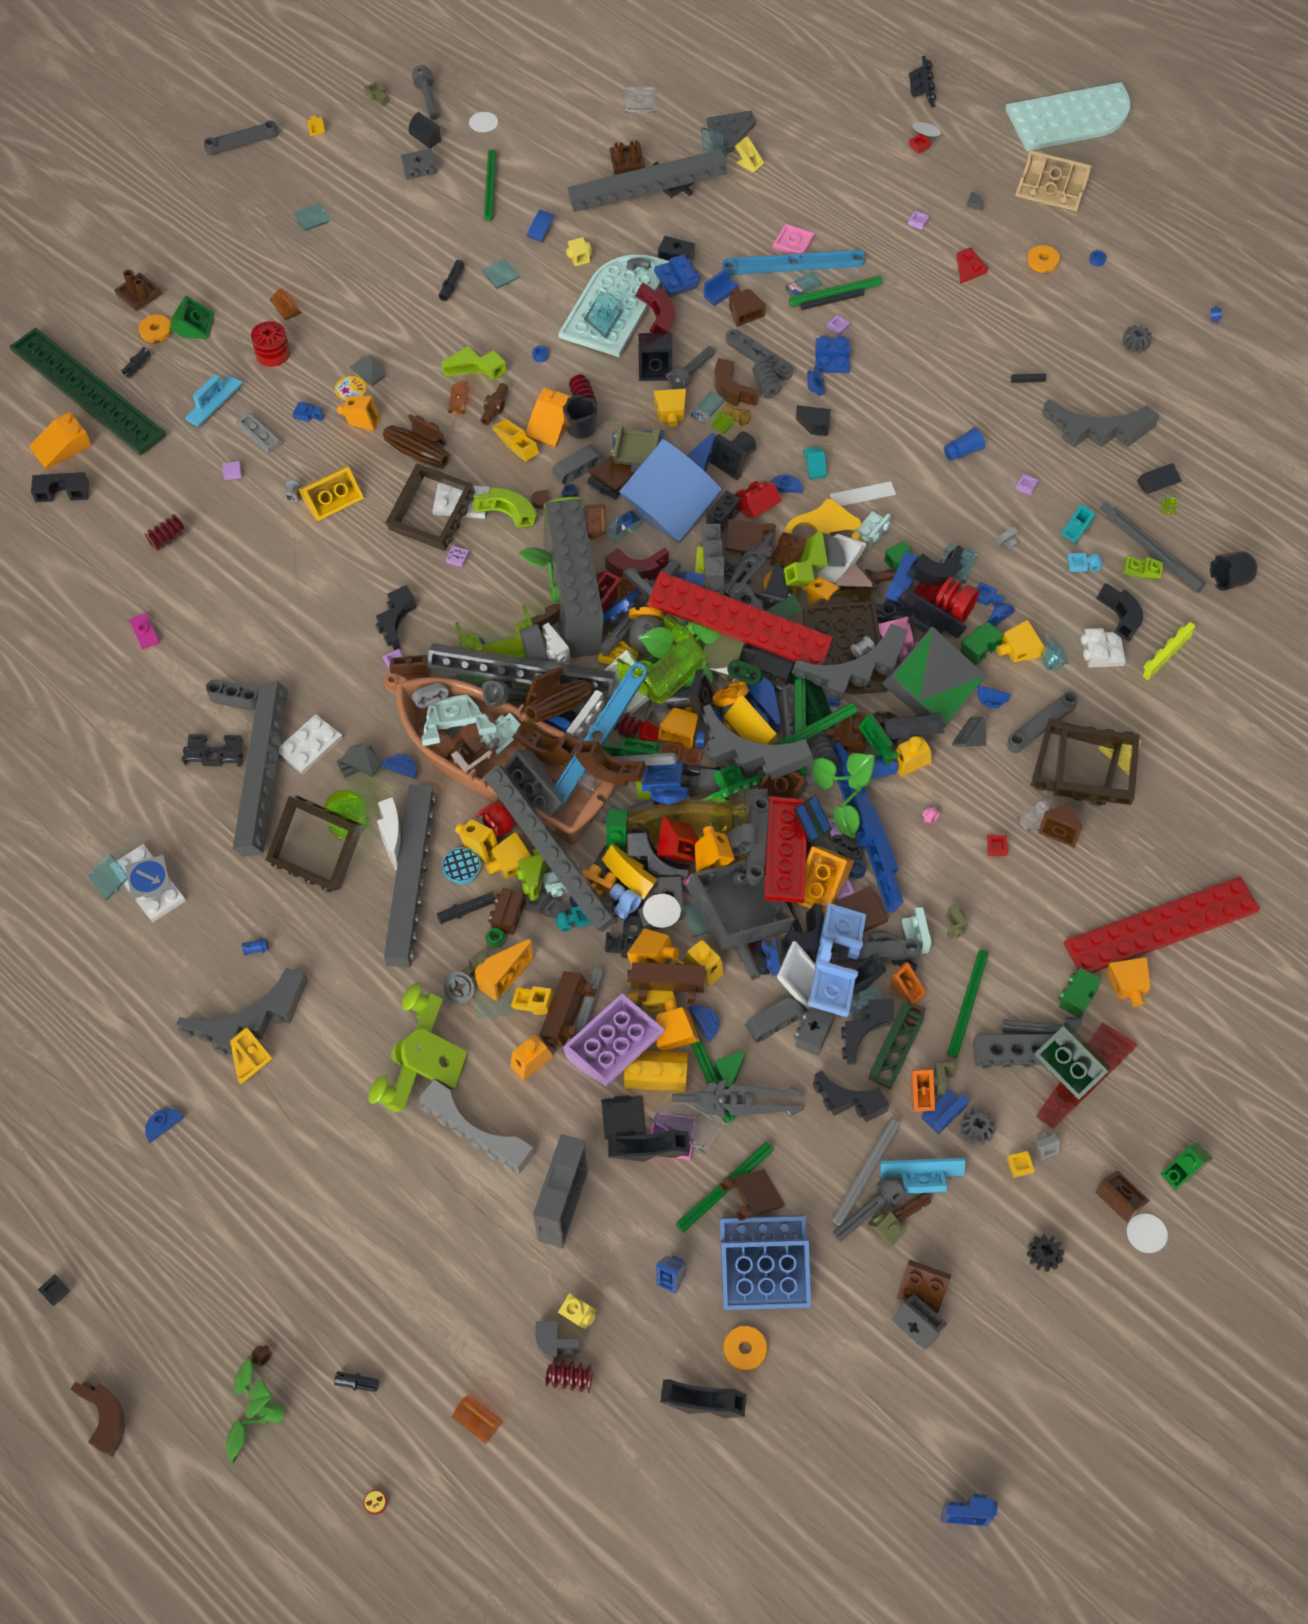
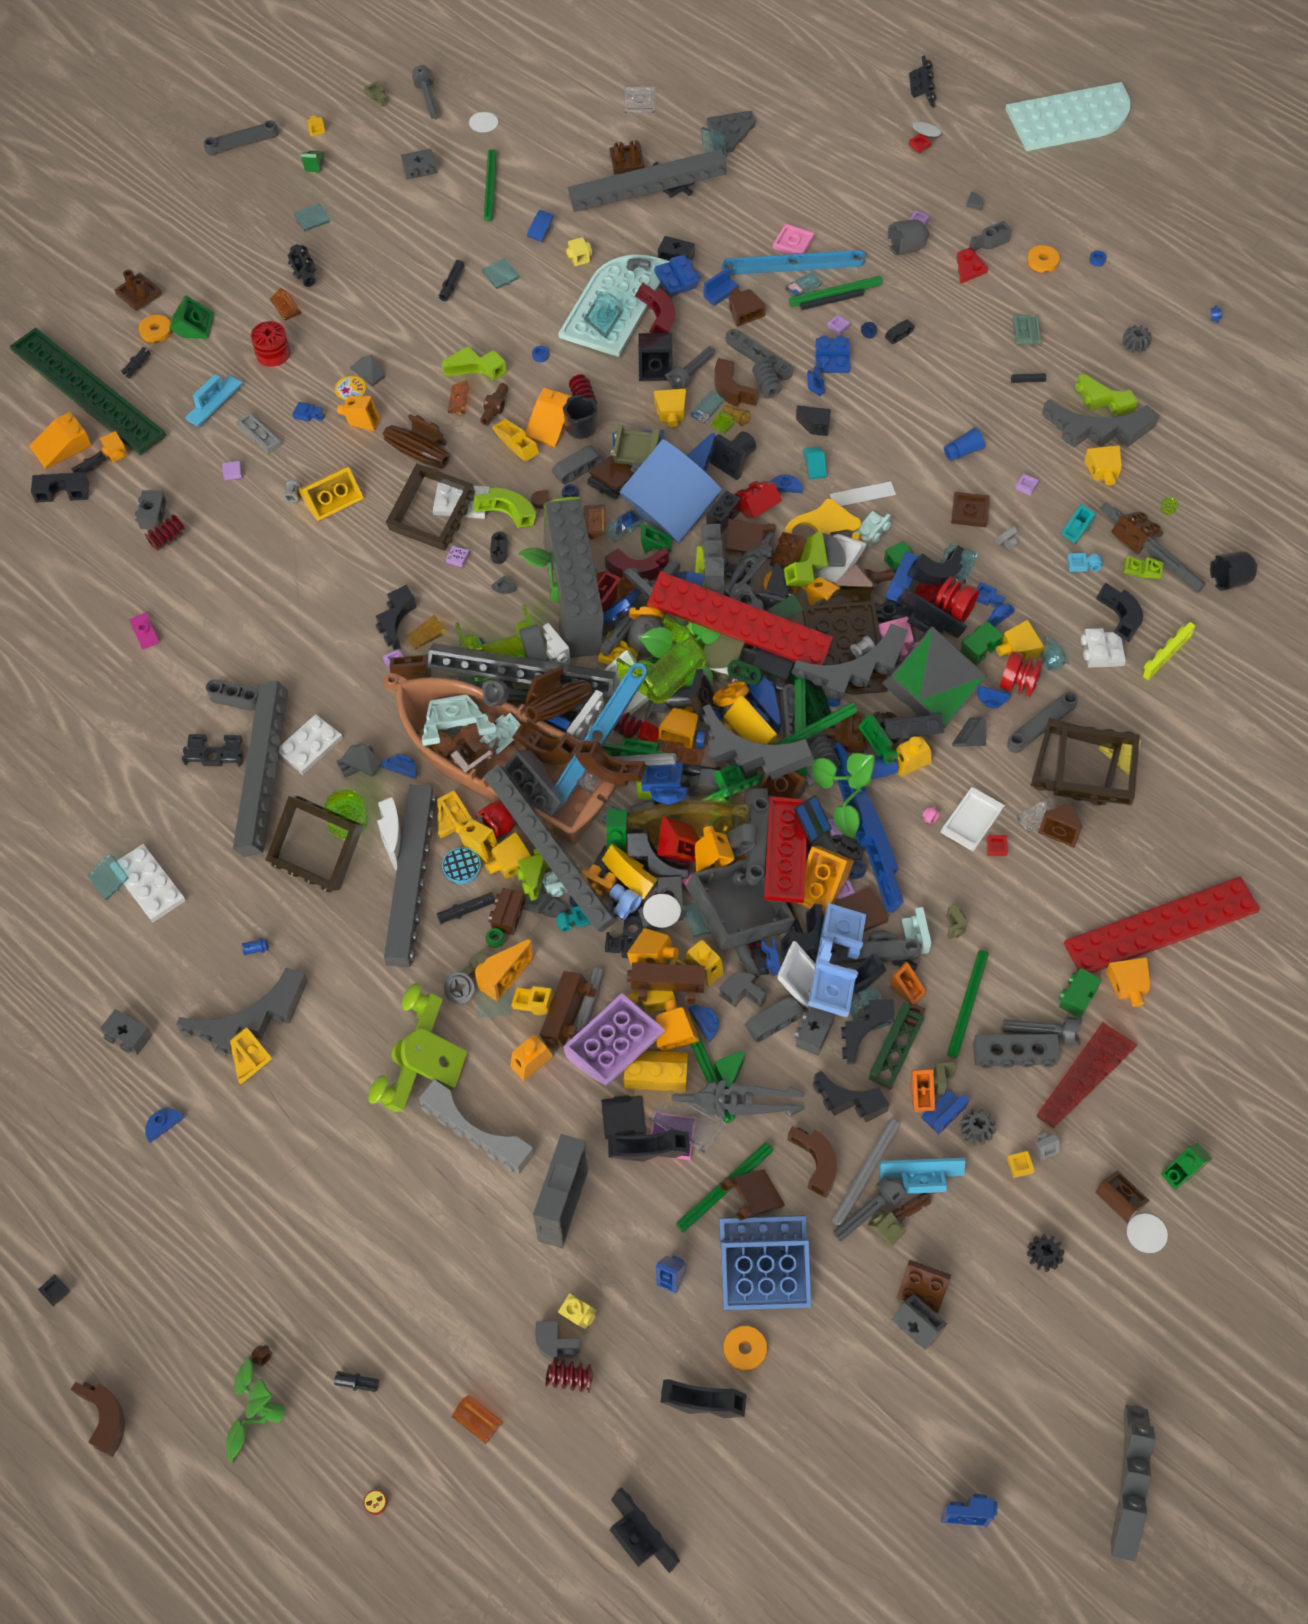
(89, 463): none -> black pin
(113, 447): none -> light orange brick
(125, 1032): none -> dark grey brick
(148, 877): piece -> none
(150, 509): none -> dark grey brick
(302, 264): none -> black brick
(311, 160): none -> green slope
(424, 130): black brick -> none
(426, 632): none -> clear yellow slope
(430, 695): light grey beam -> none
(450, 814): none -> yellow wing
(495, 547): none -> black beam
(504, 586): none -> dark grey tile
(551, 616): reddish brown slope -> none
(638, 1534): none -> black bracket
(654, 538): none -> green slope
(742, 985): none -> dark grey brick
(750, 157): light yellow slope -> none
(824, 1157): none -> reddish brown arch
(869, 330): none -> dark blue plate
(899, 331): none -> black beam
(907, 236): none -> dark grey cylinder
(970, 509): none -> reddish brown tile
(972, 819): none -> white piece
(992, 237): none -> dark grey piece
(1021, 674): none -> red wheel
(1026, 329): none -> sand green plate
(1053, 181): tan piece -> none
(1072, 1061): slope -> none
(1098, 396): none -> lime arch
(1104, 463): none -> yellow torso
(1134, 1483): none -> dark grey arch
(1136, 530): none -> reddish brown bracket
(1159, 478): black brick -> none

